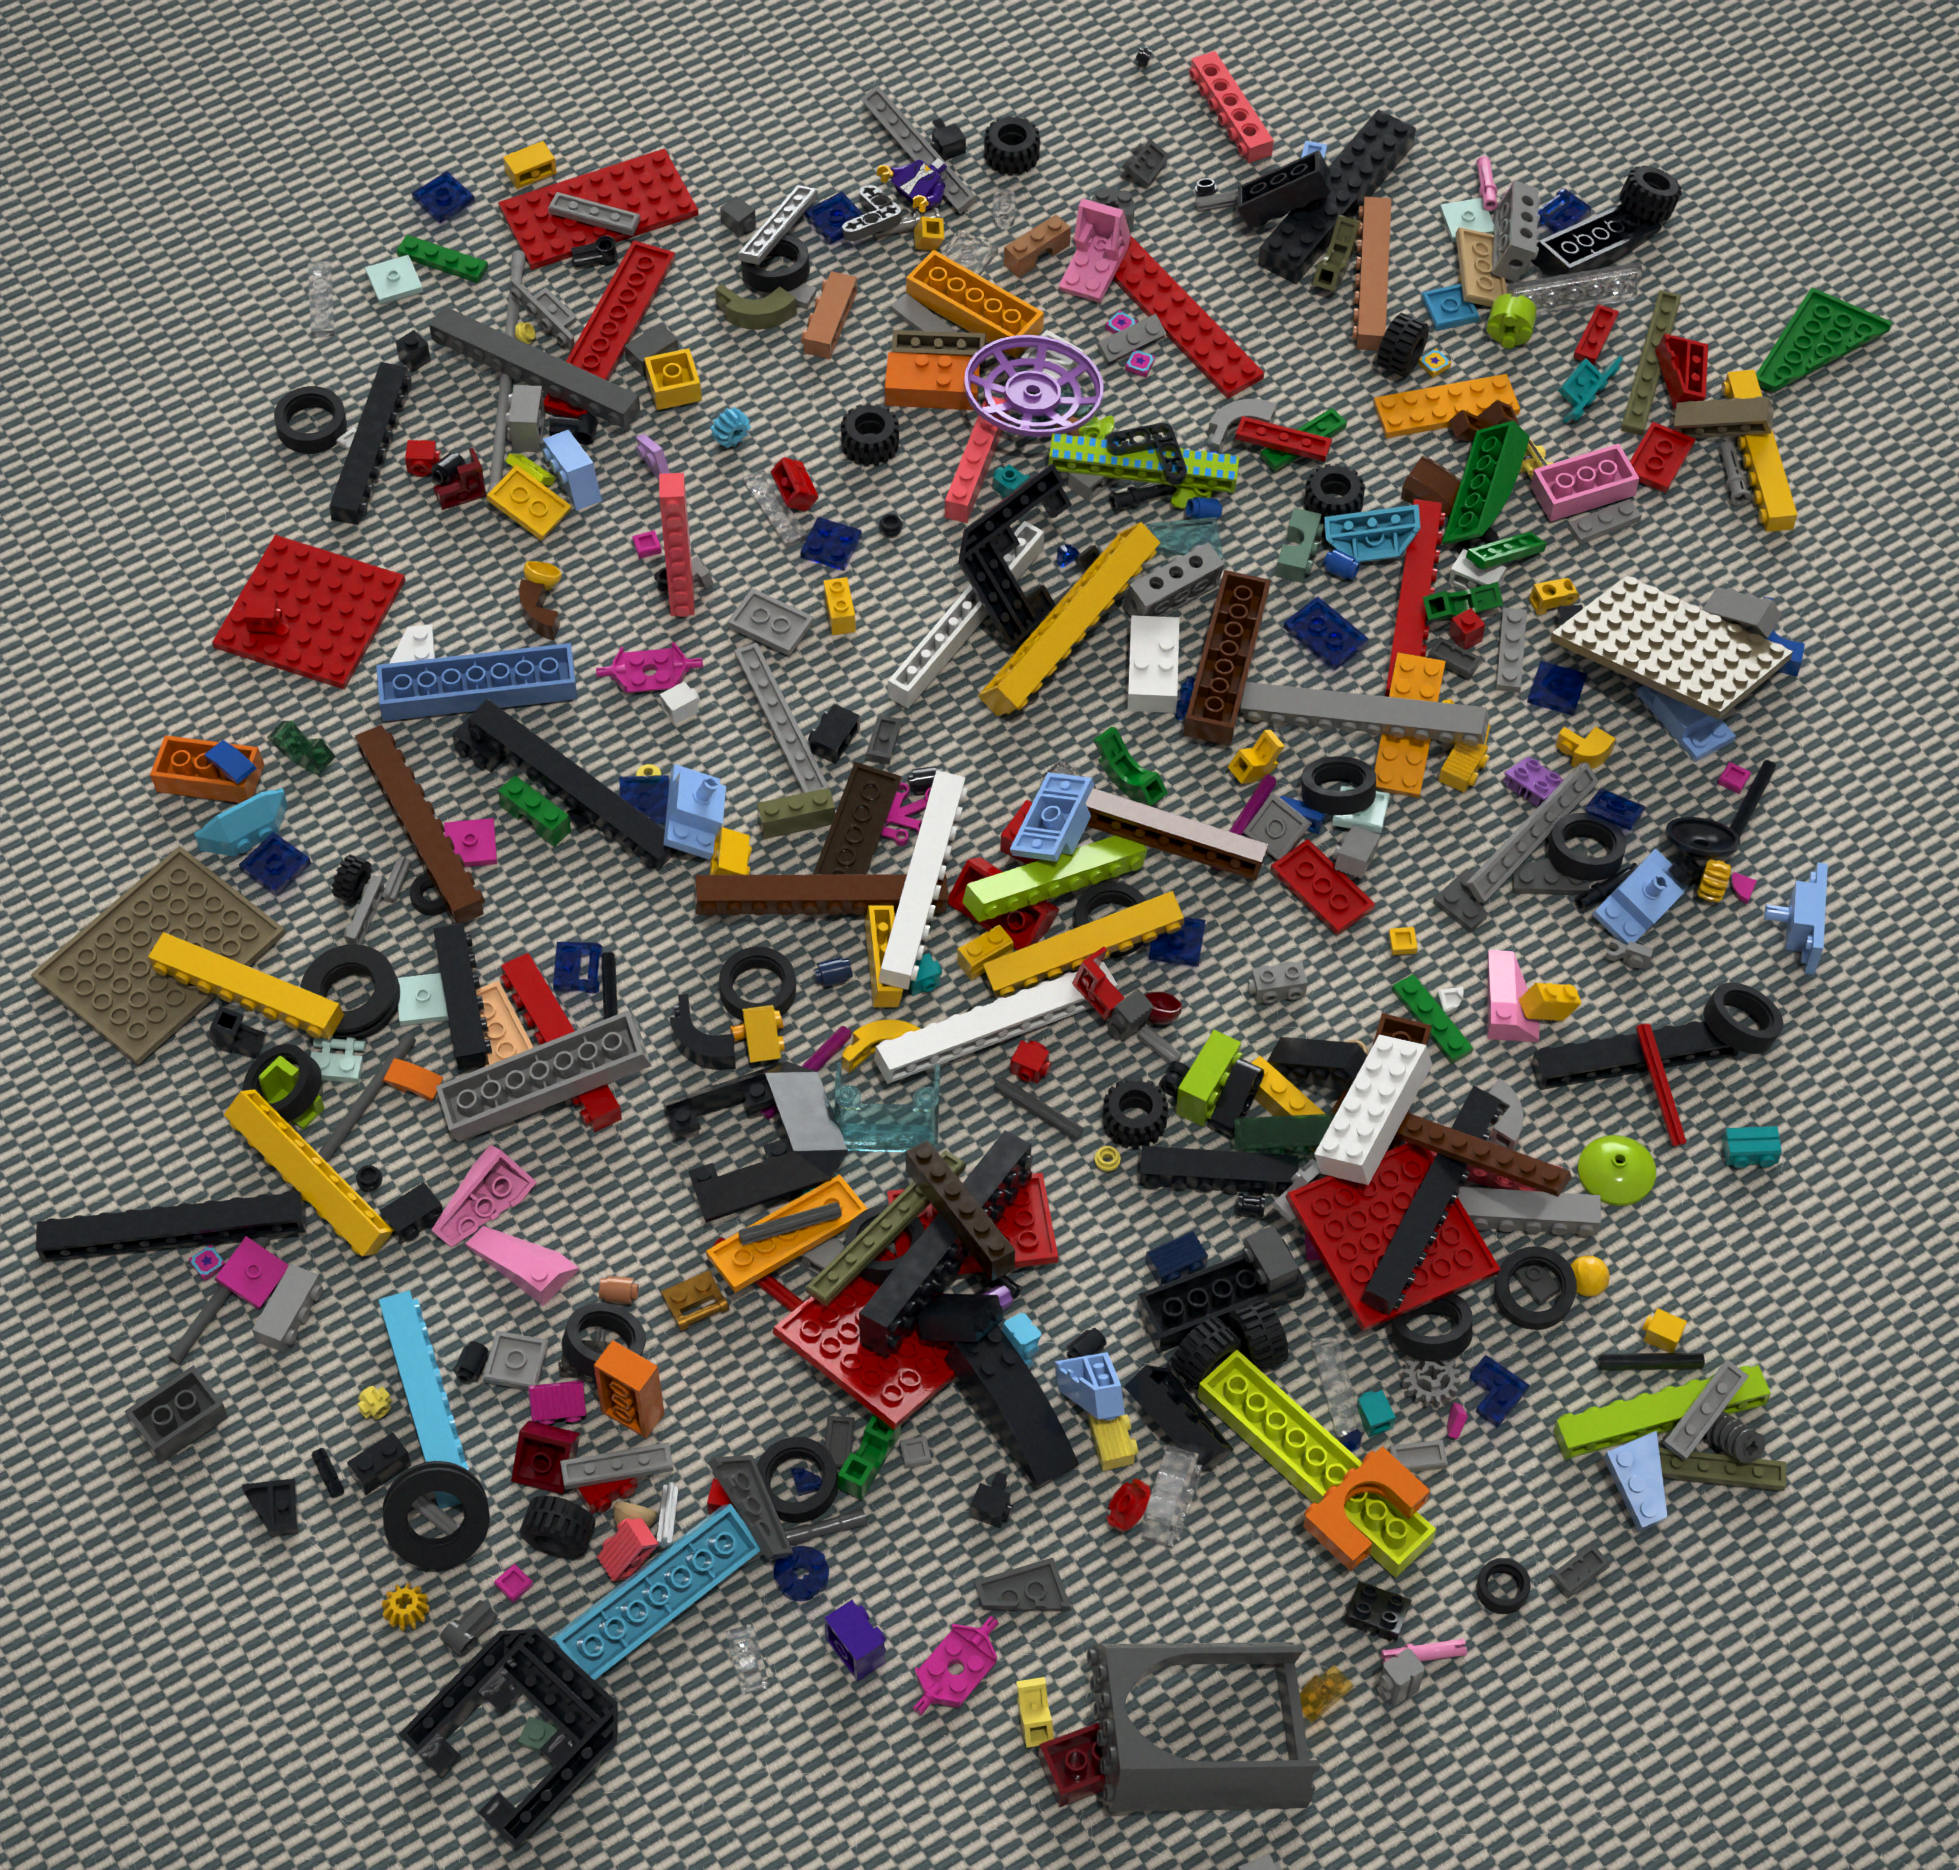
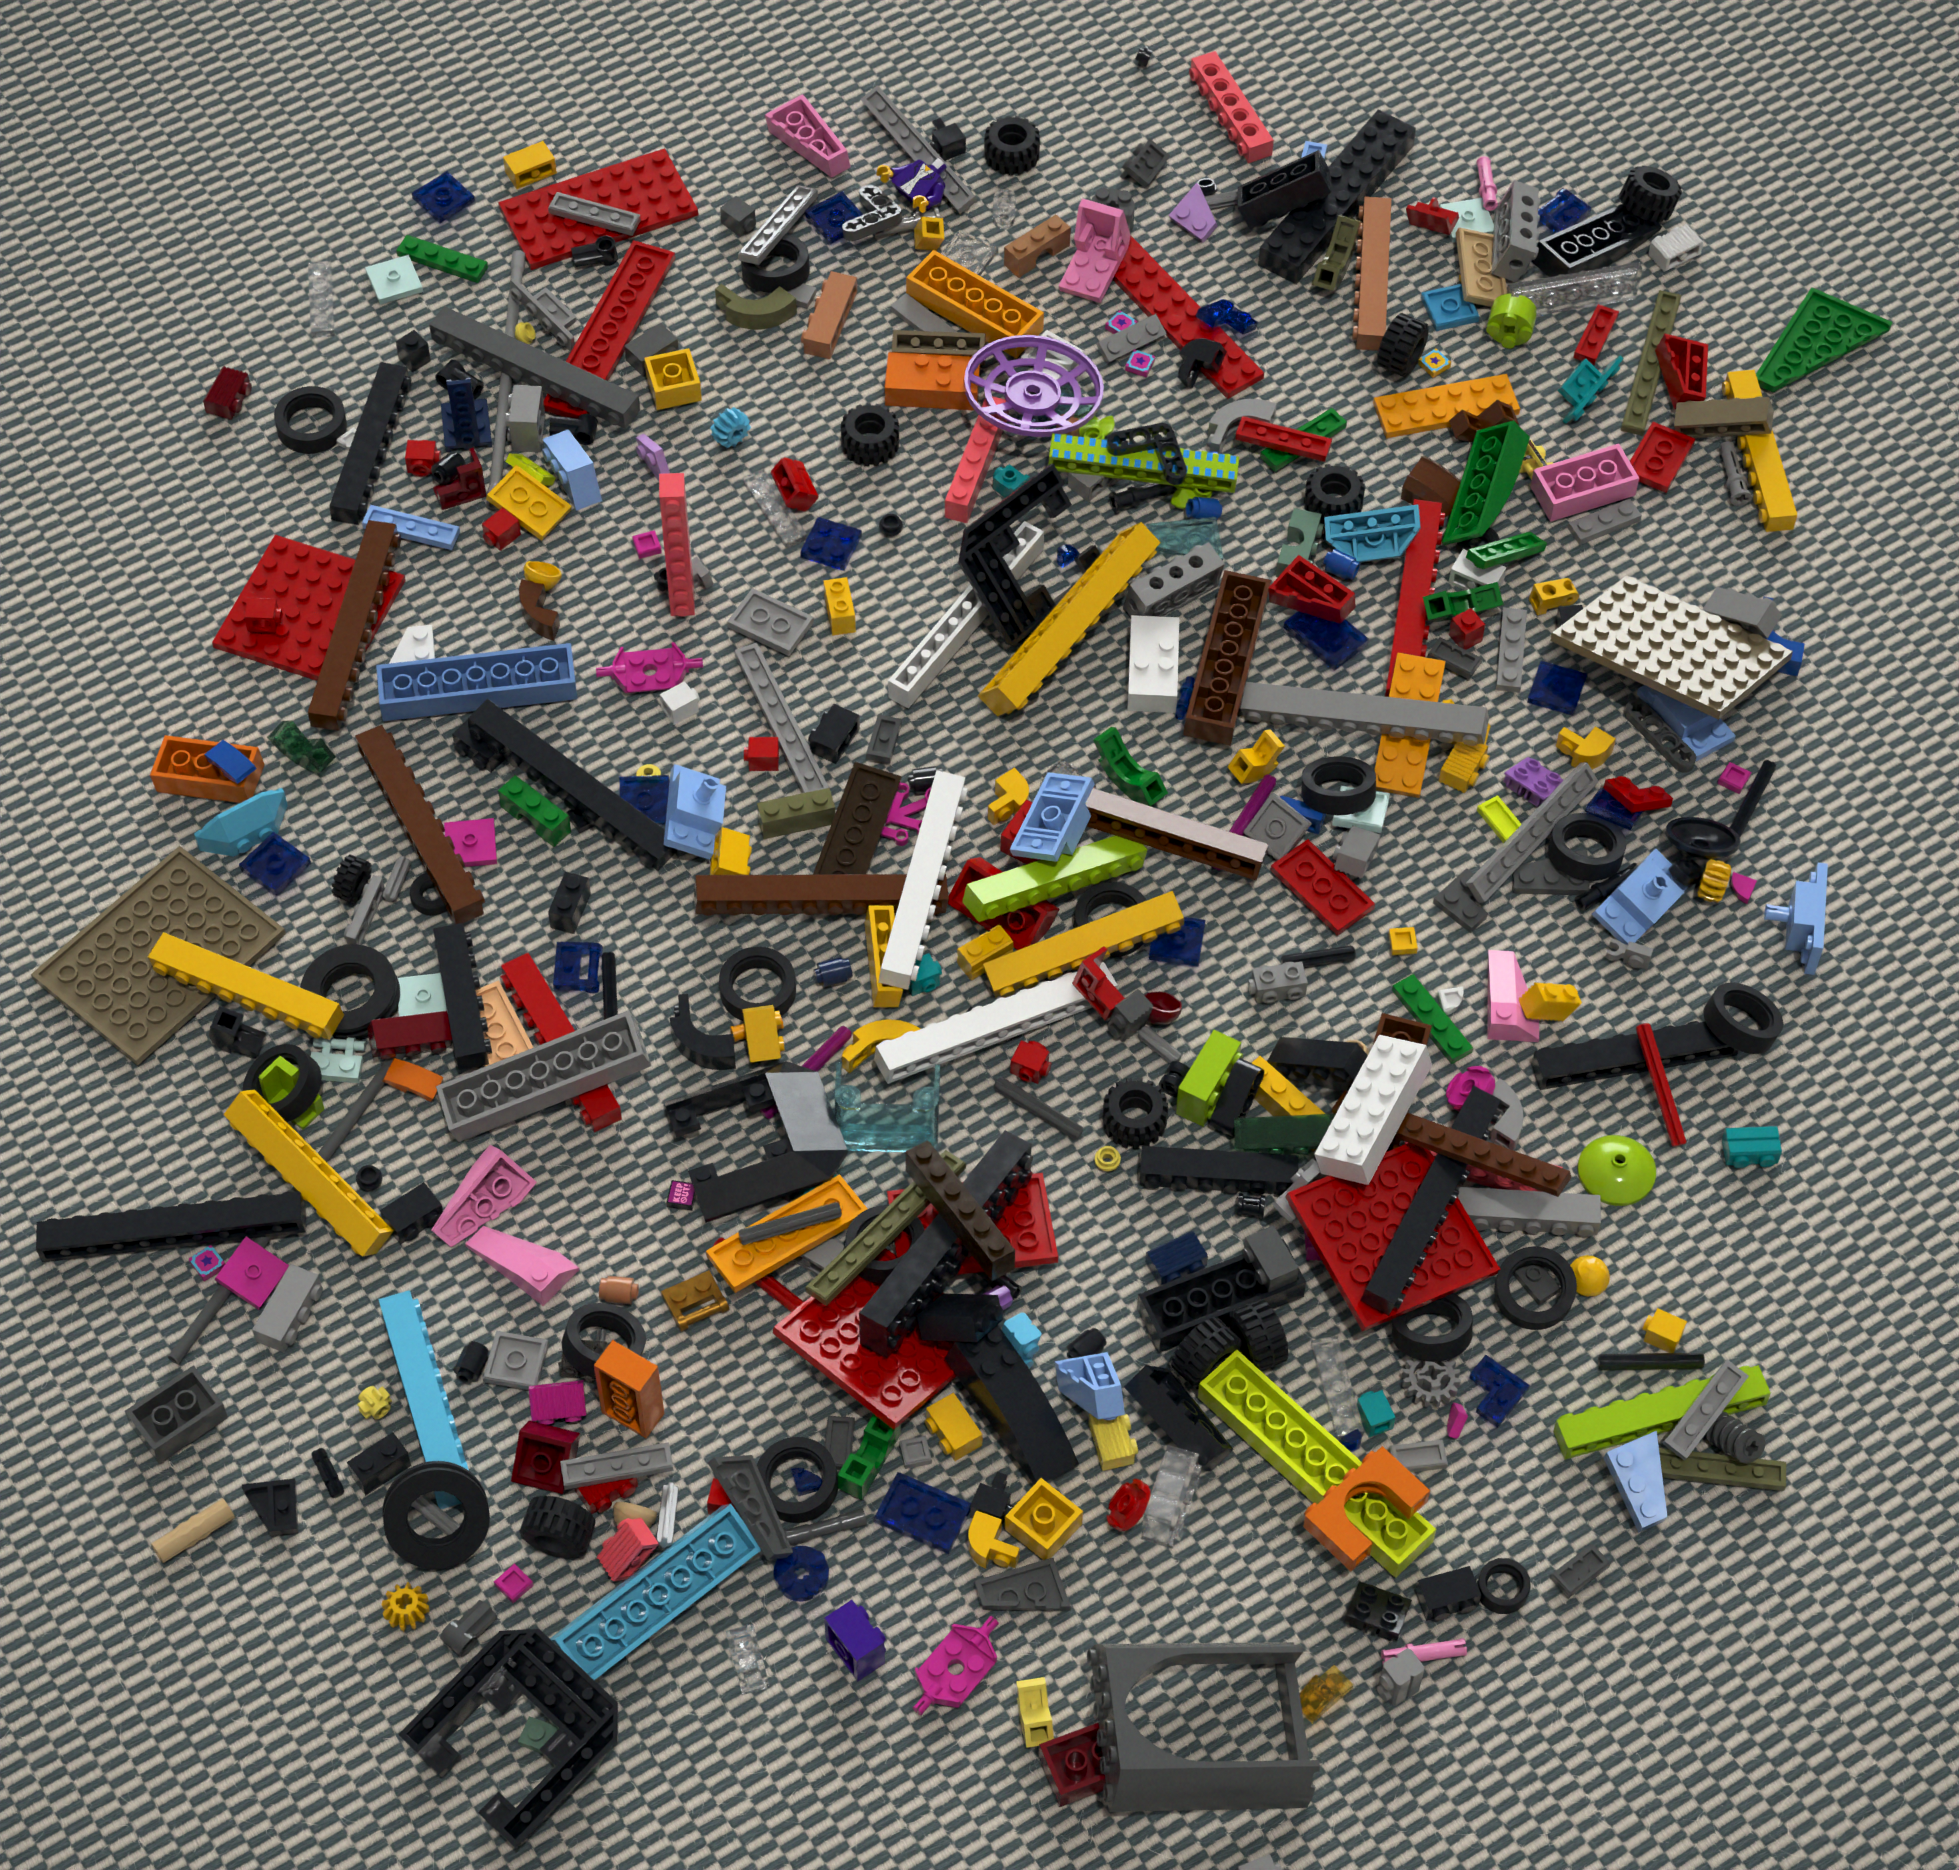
(192, 1530): none -> tan axle
(227, 393): none -> dark red brick
(354, 626): none -> reddish brown brick
(410, 1034): none -> dark red brick
(416, 527): none -> light blue plate
(455, 371): none -> black piece
(465, 419): none -> dark blue bracket
(501, 529): none -> red brick
(569, 902): none -> black brick
(681, 1195): none -> tile
(762, 754): none -> red brick
(807, 134): none -> bright pink wedge
(923, 1512): none -> clear blue plate
(953, 1427): none -> yellow brick
(984, 1542): none -> yellow brick
(1012, 793): none -> yellow brick
(1043, 1520): none -> yellow brick
(1194, 214): none -> lavender wing
(1197, 355): none -> black brick
(1225, 312): none -> clear blue plate
(1312, 592): none -> red wedge
(1322, 957): none -> black axle
(1432, 217): none -> red panel
(1448, 1593): none -> black brick
(1462, 1084): none -> dark pink plate
(1499, 817): none -> neon yellow tile
(1635, 798): none -> red plate
(1663, 733): none -> dark grey beam
(1675, 247): none -> white brick

